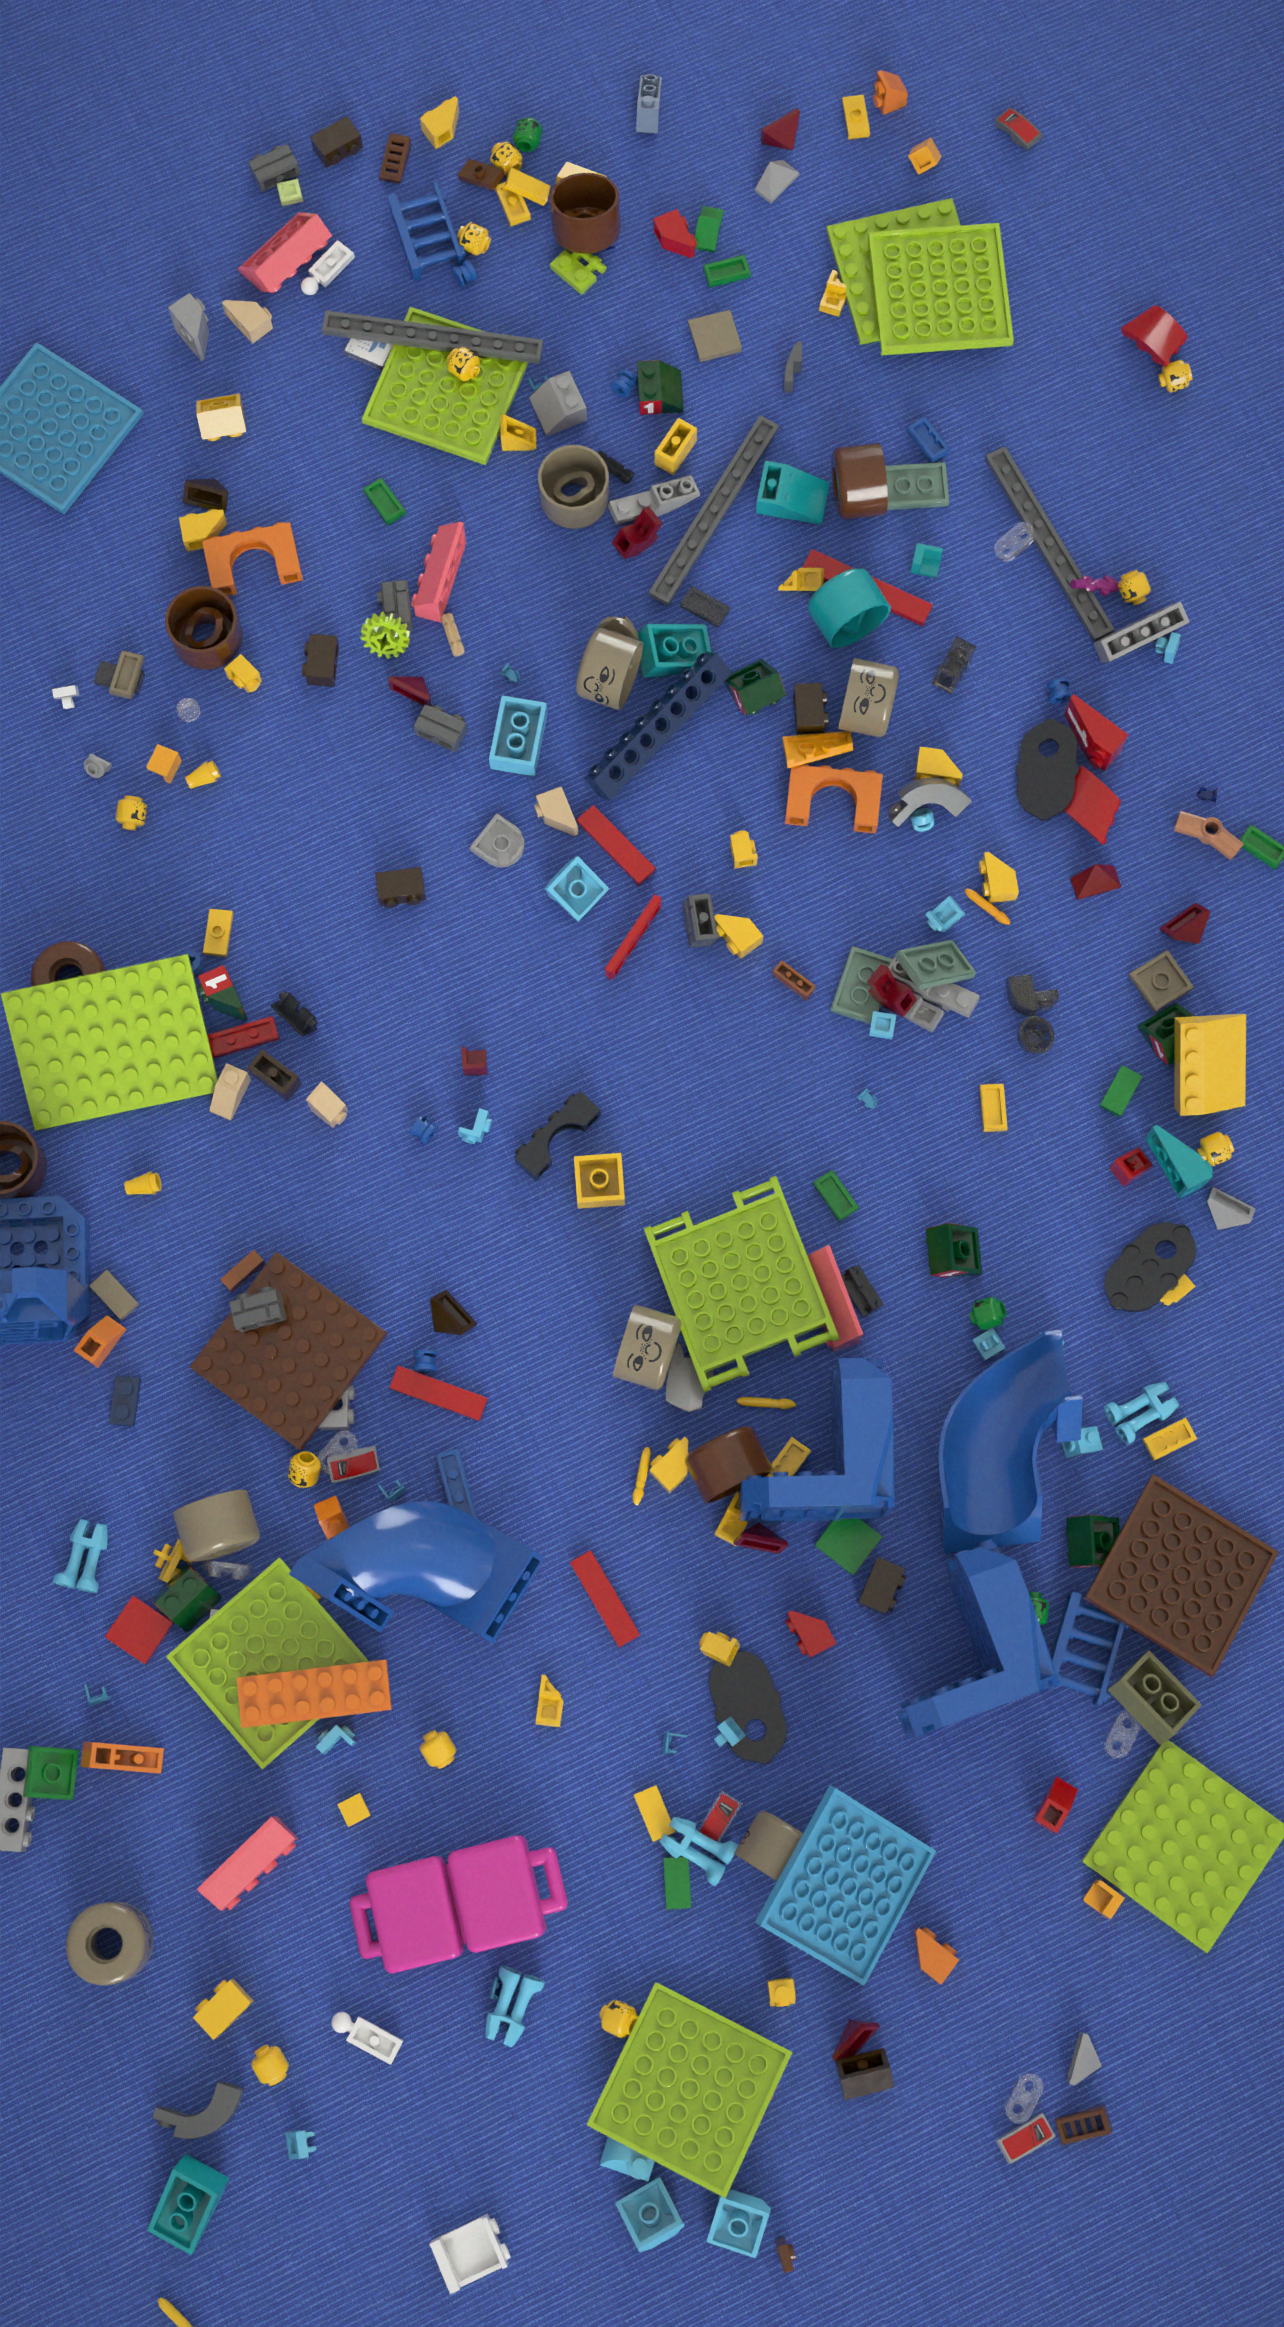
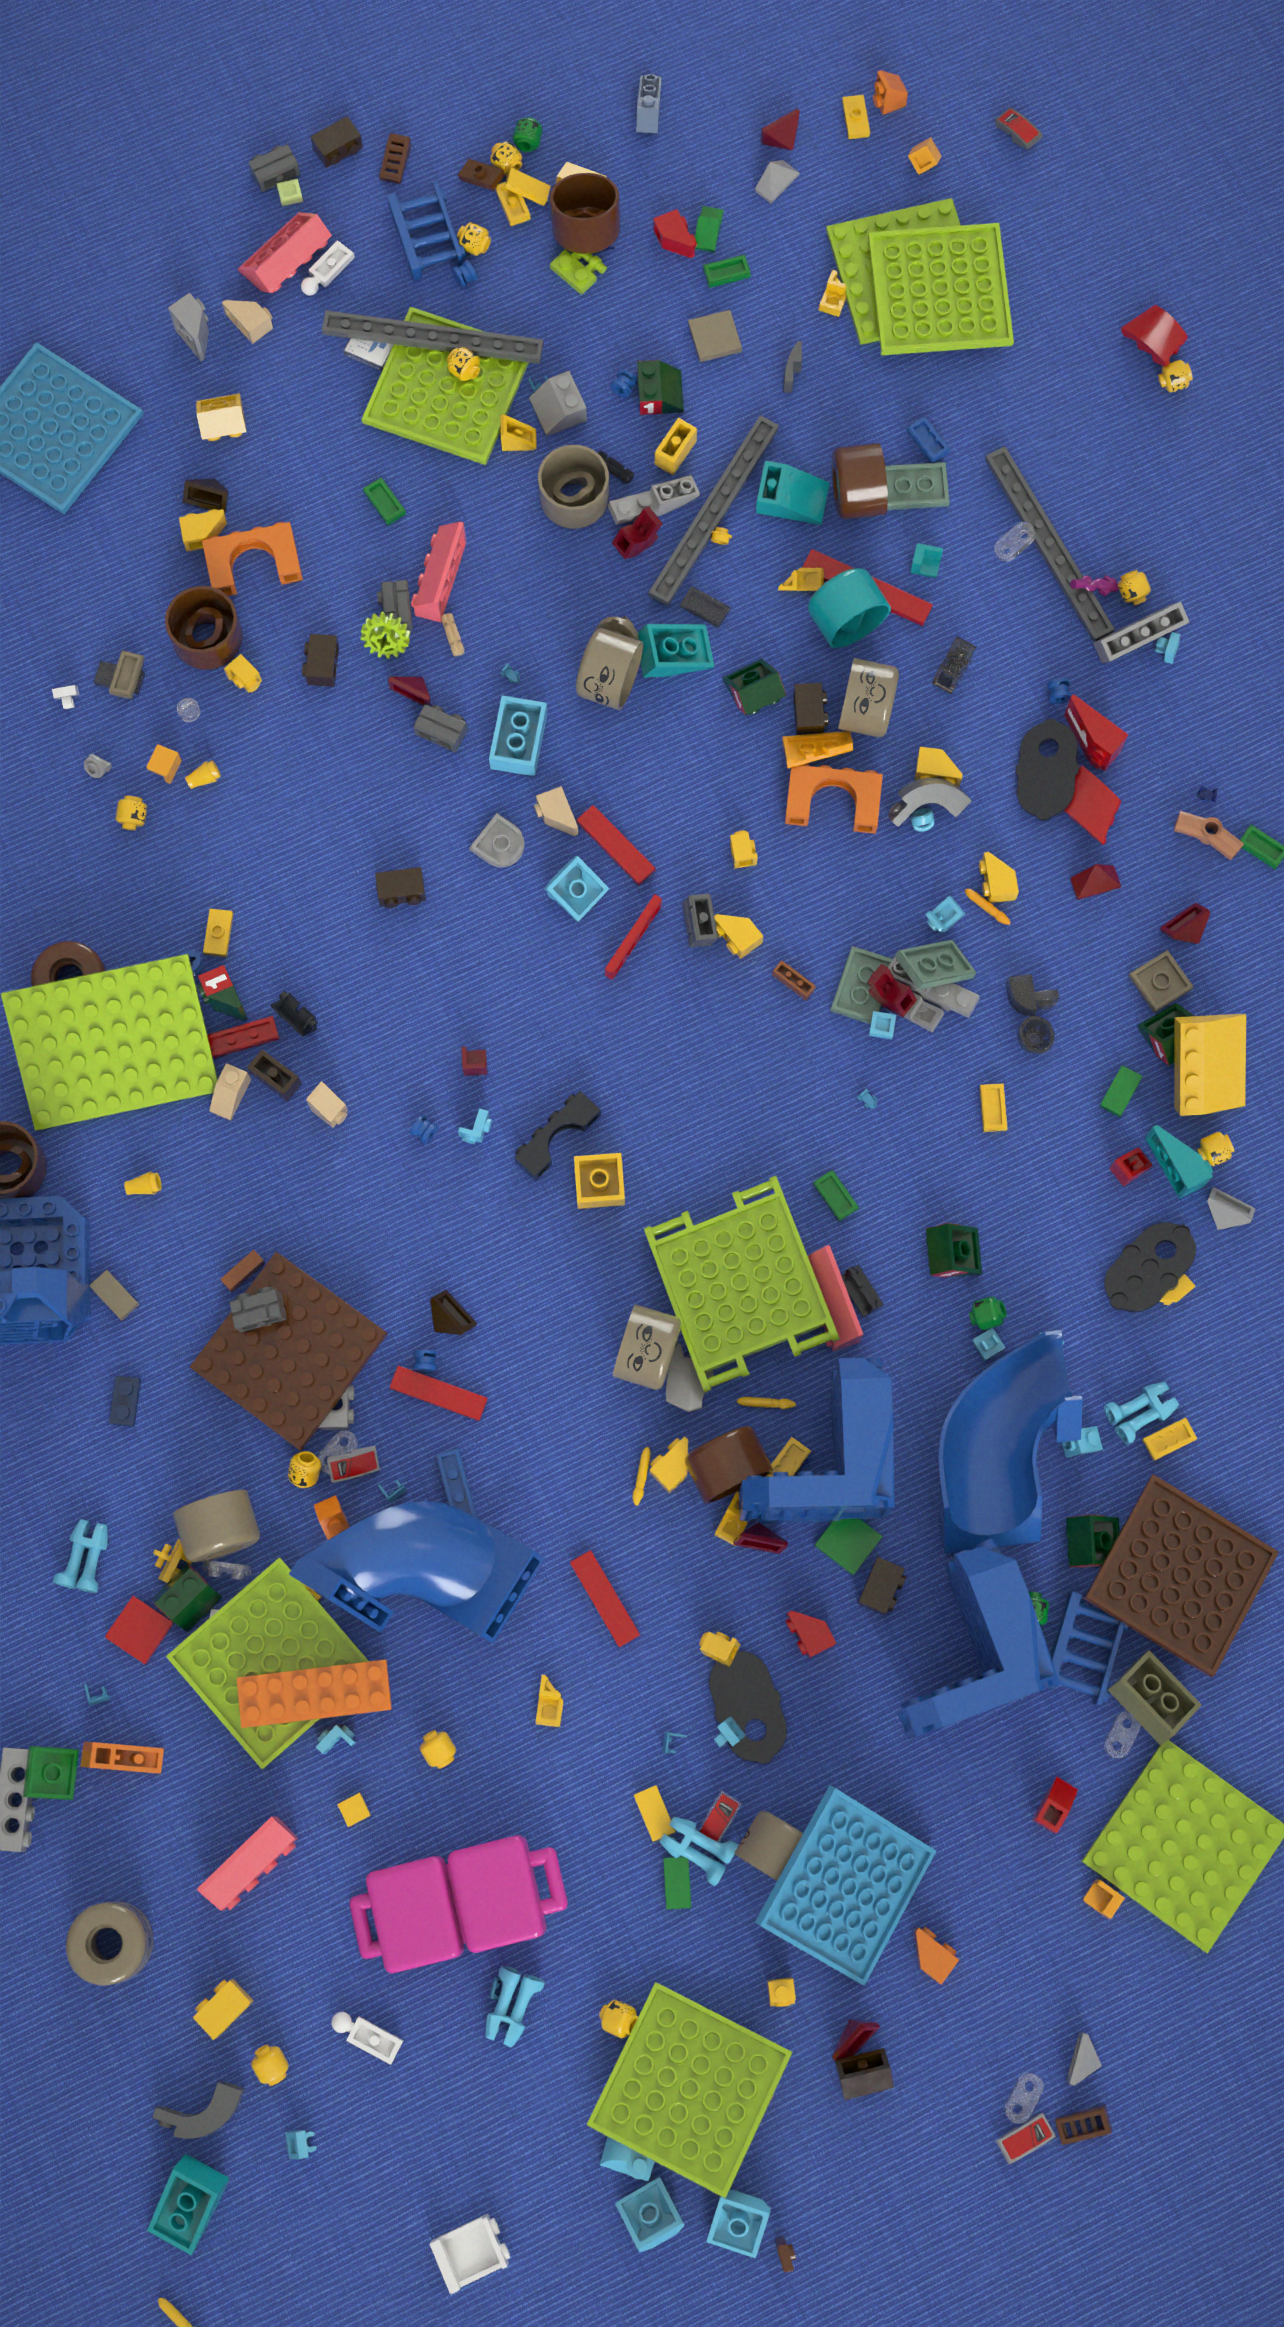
(100, 1341): orange slope -> none
(441, 122): yellow slope -> none
(684, 707): dark blue brick -> none
(720, 536): none -> yellow plate

